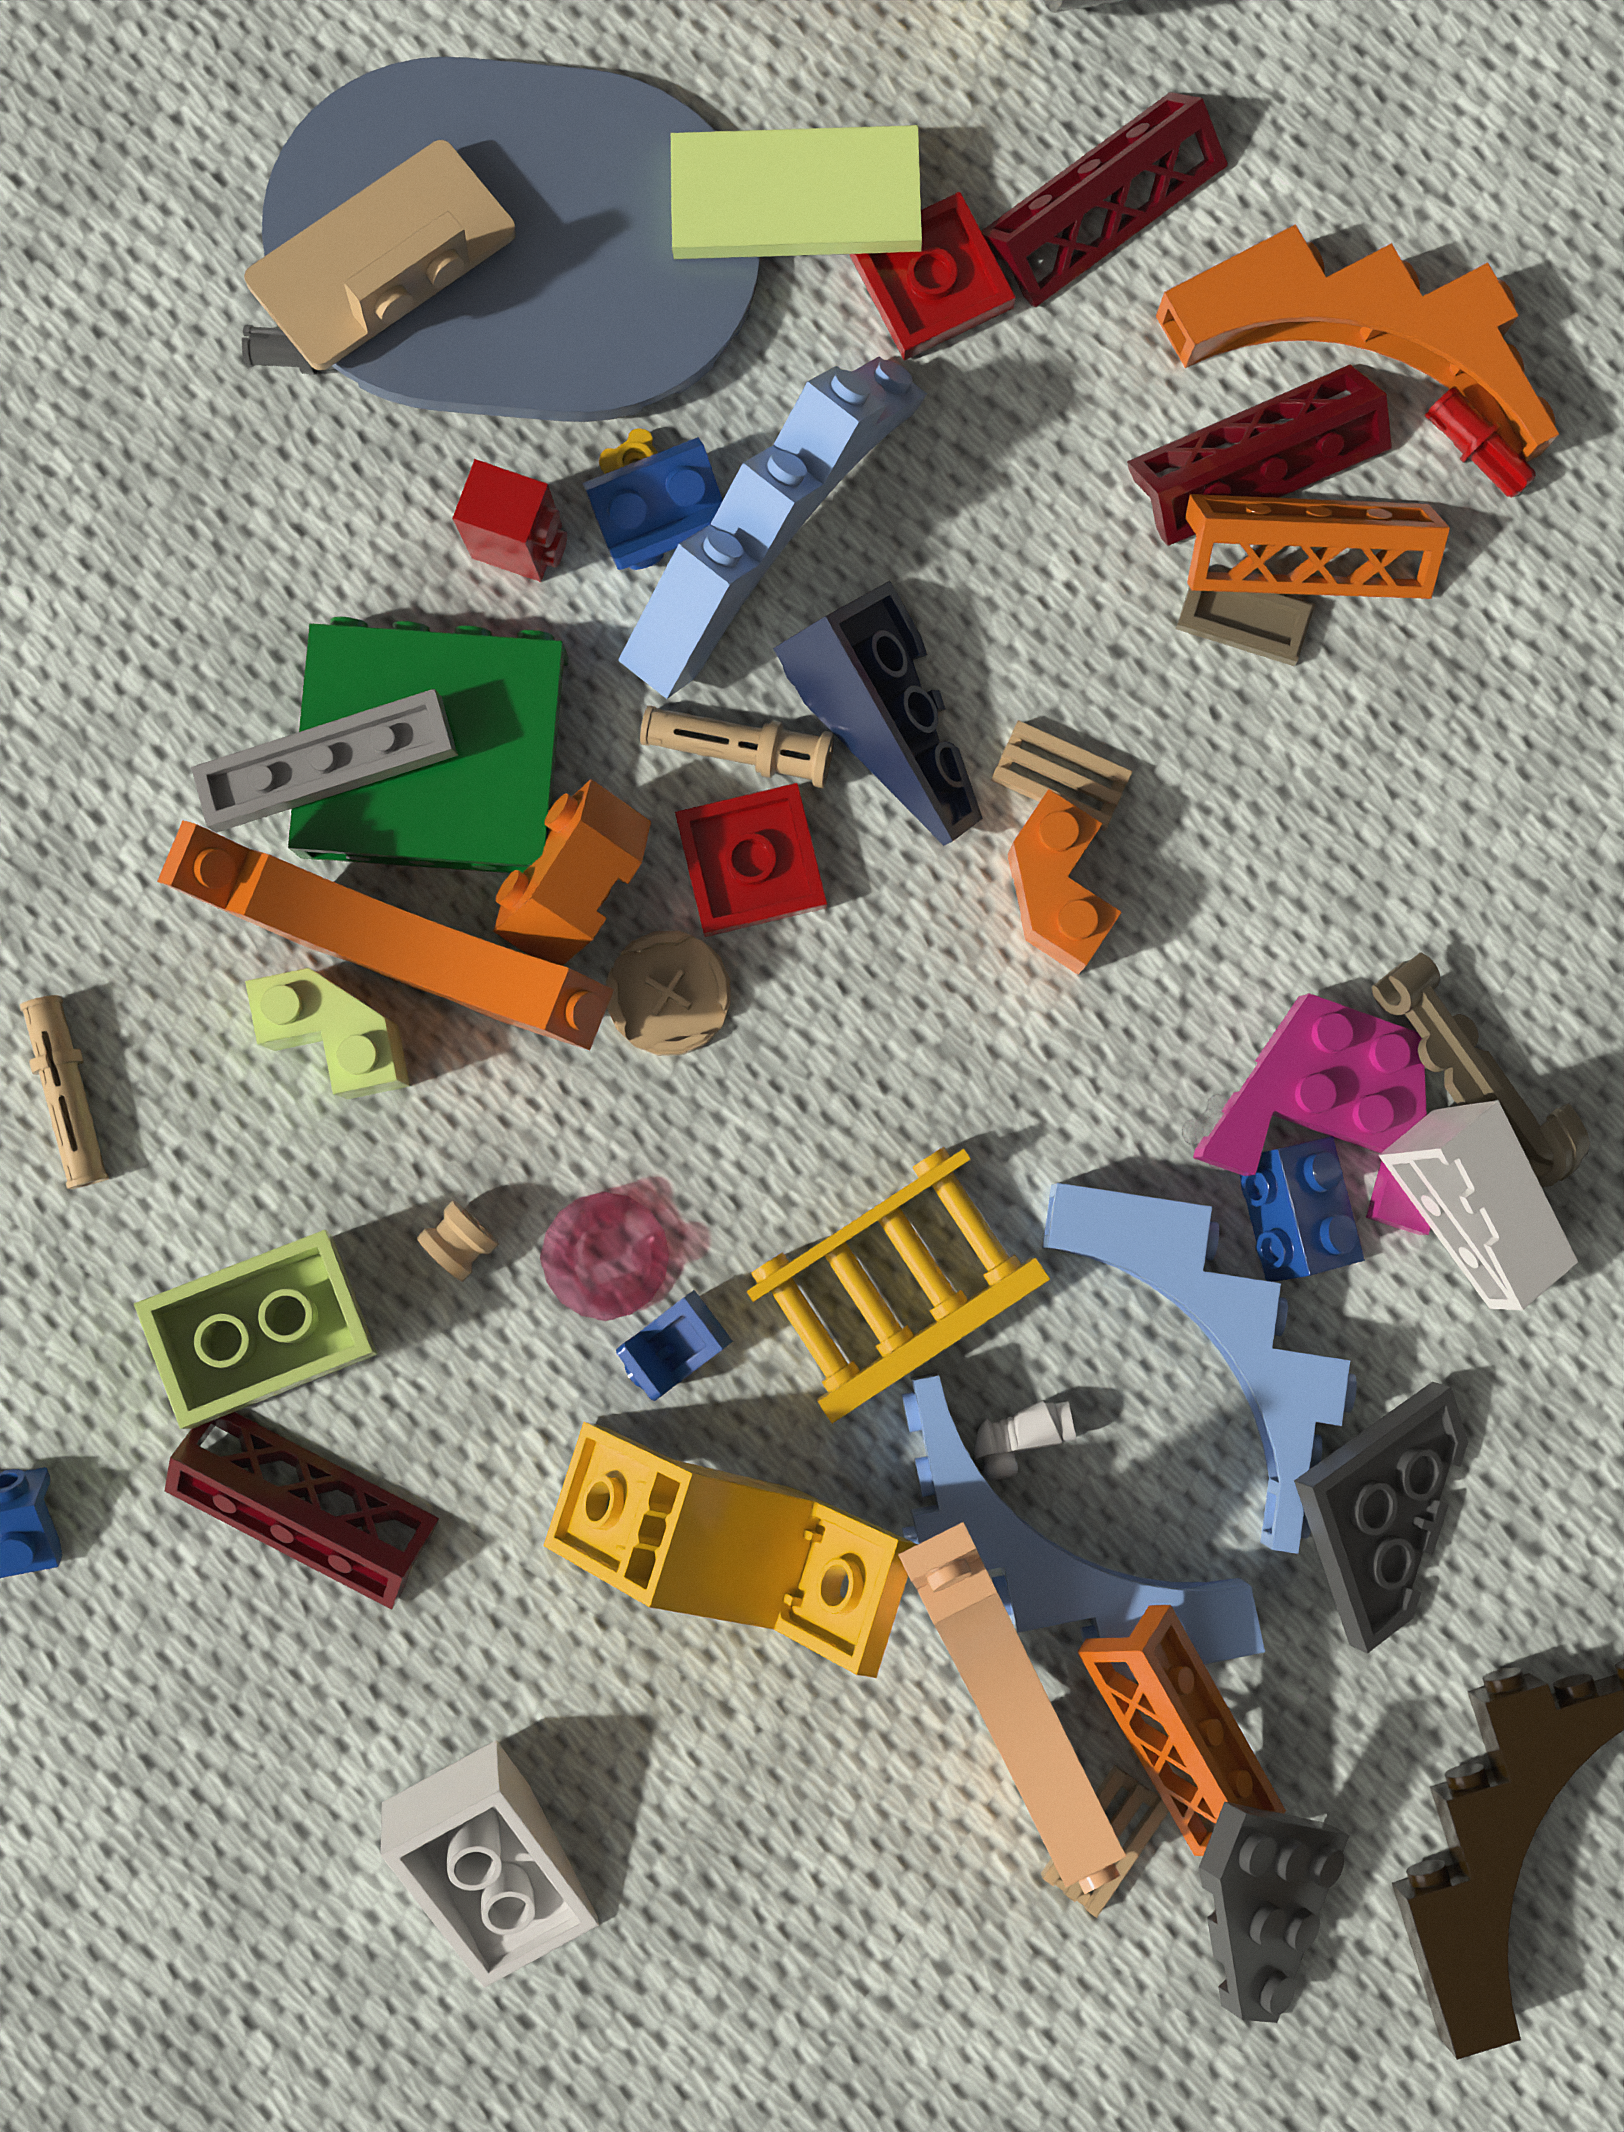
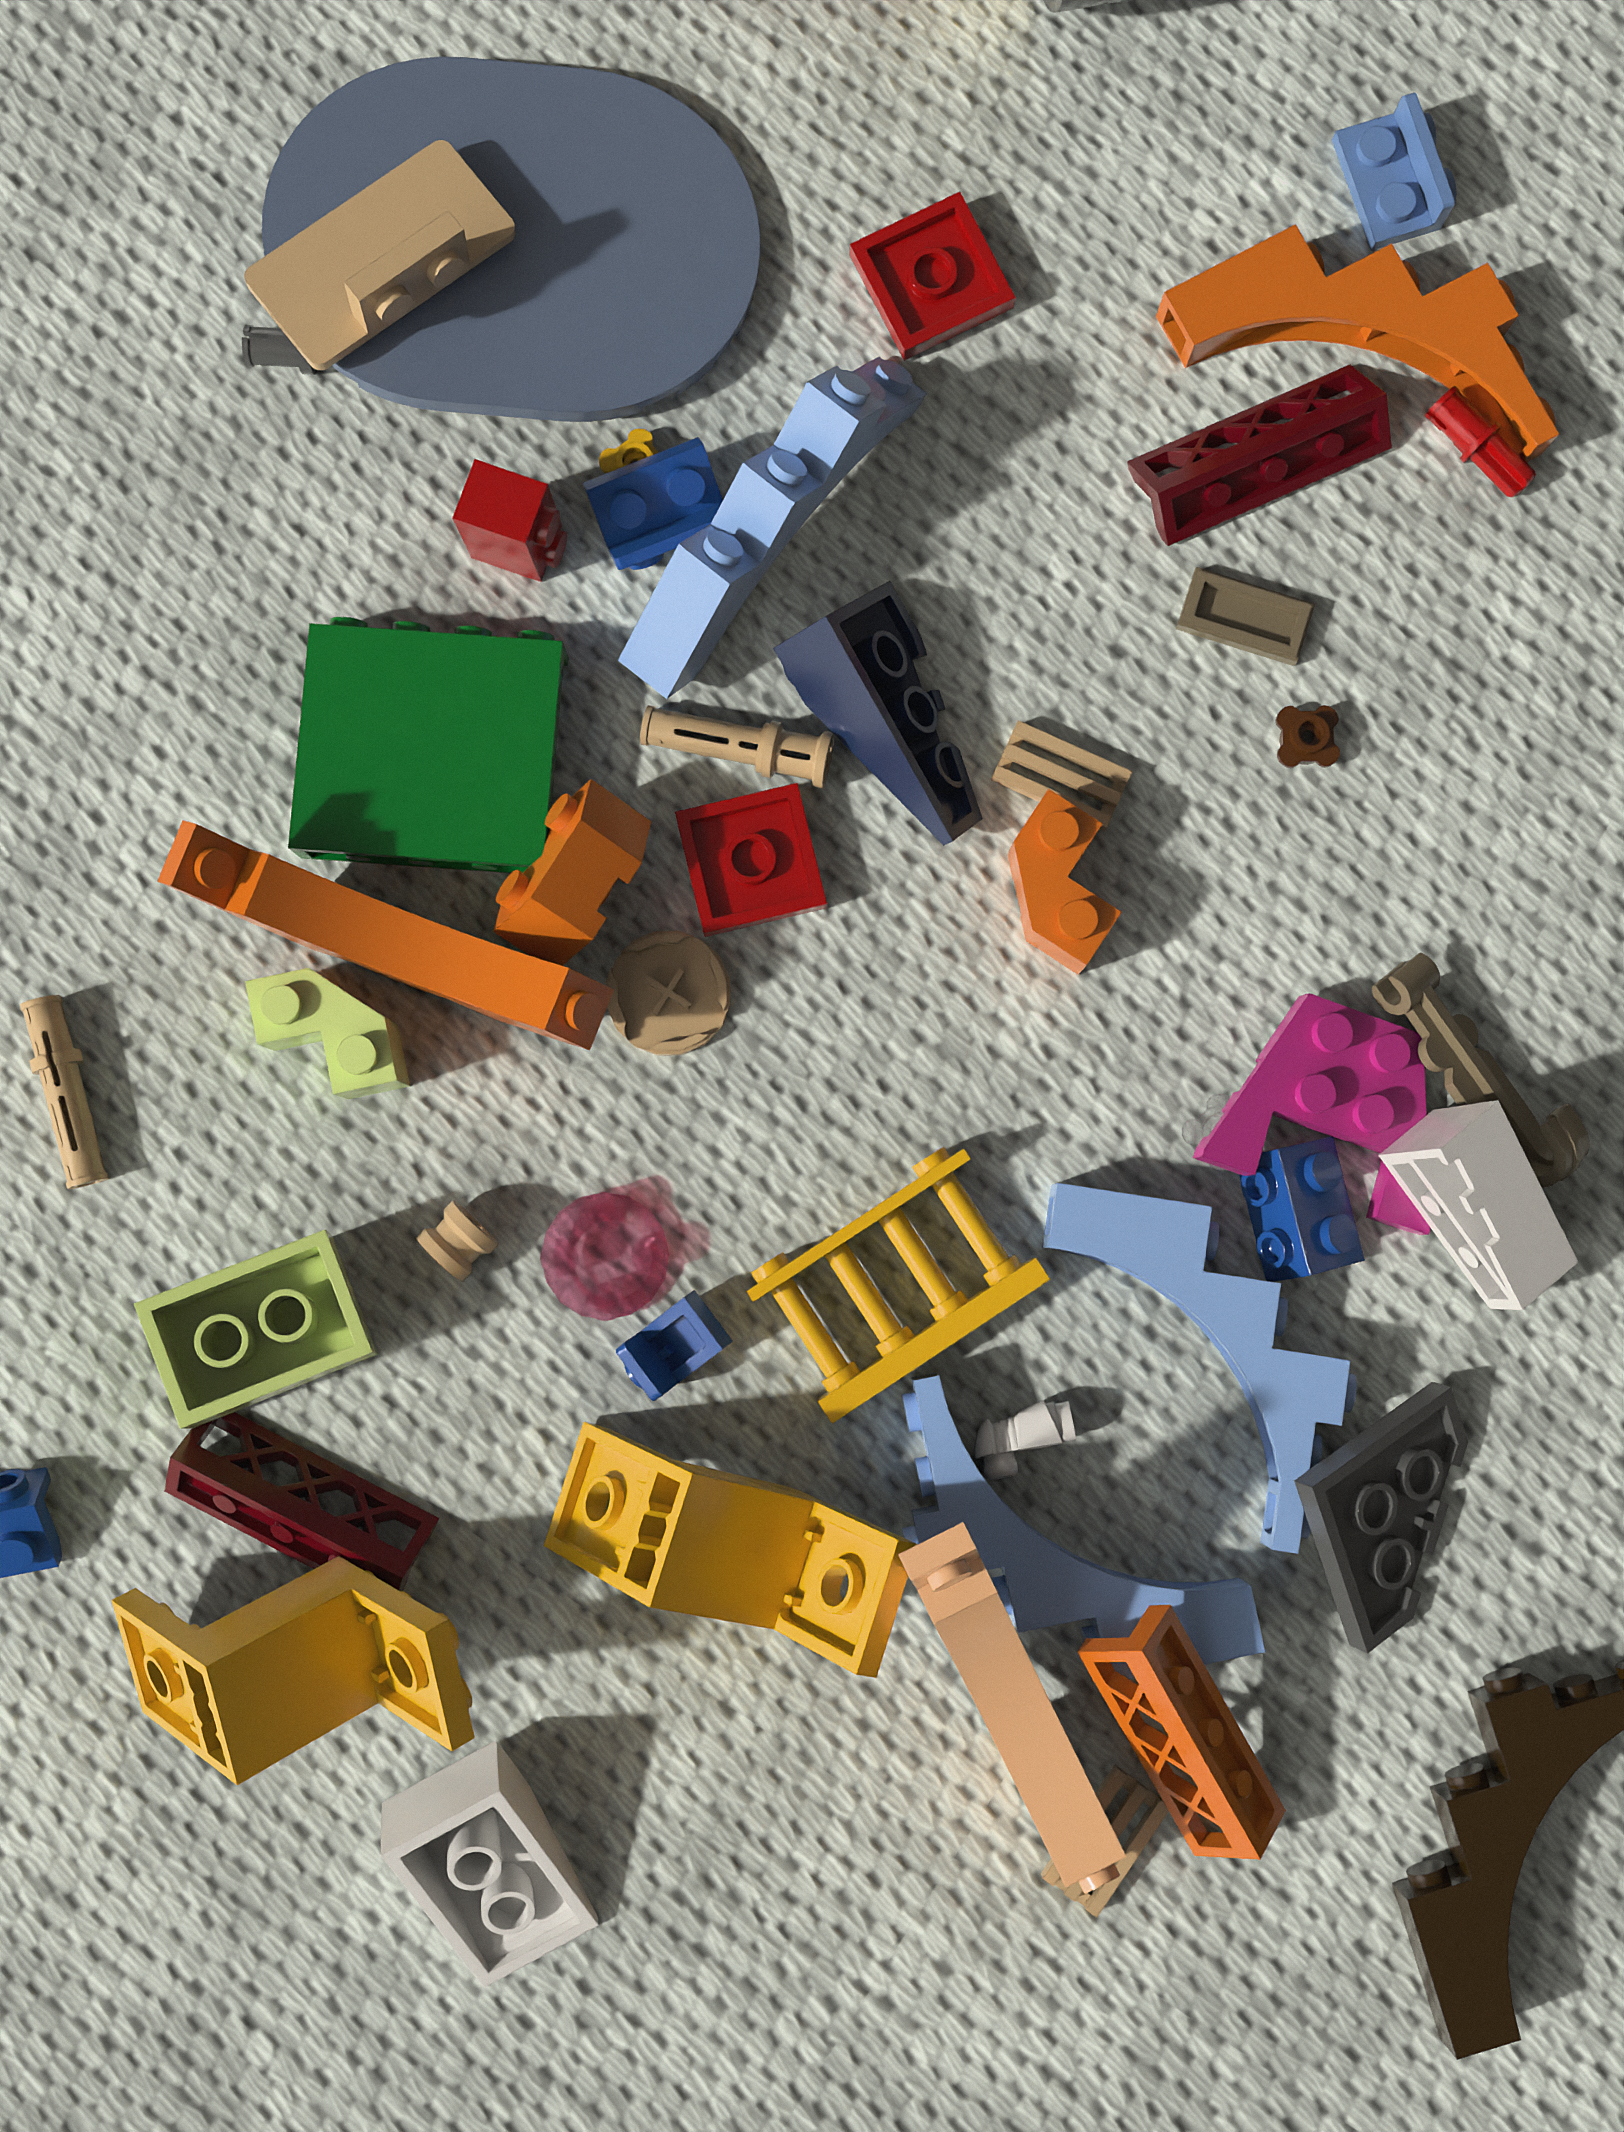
(295, 1667): none -> yellow bracket
(324, 761): light grey plate -> none
(795, 192): yellowish green tile -> none
(1093, 178): dark red fence -> none
(1268, 1893): dark grey plate -> none
(1294, 749): none -> reddish brown plate
(1315, 524): orange fence -> none
(1396, 174): none -> medium blue bracket

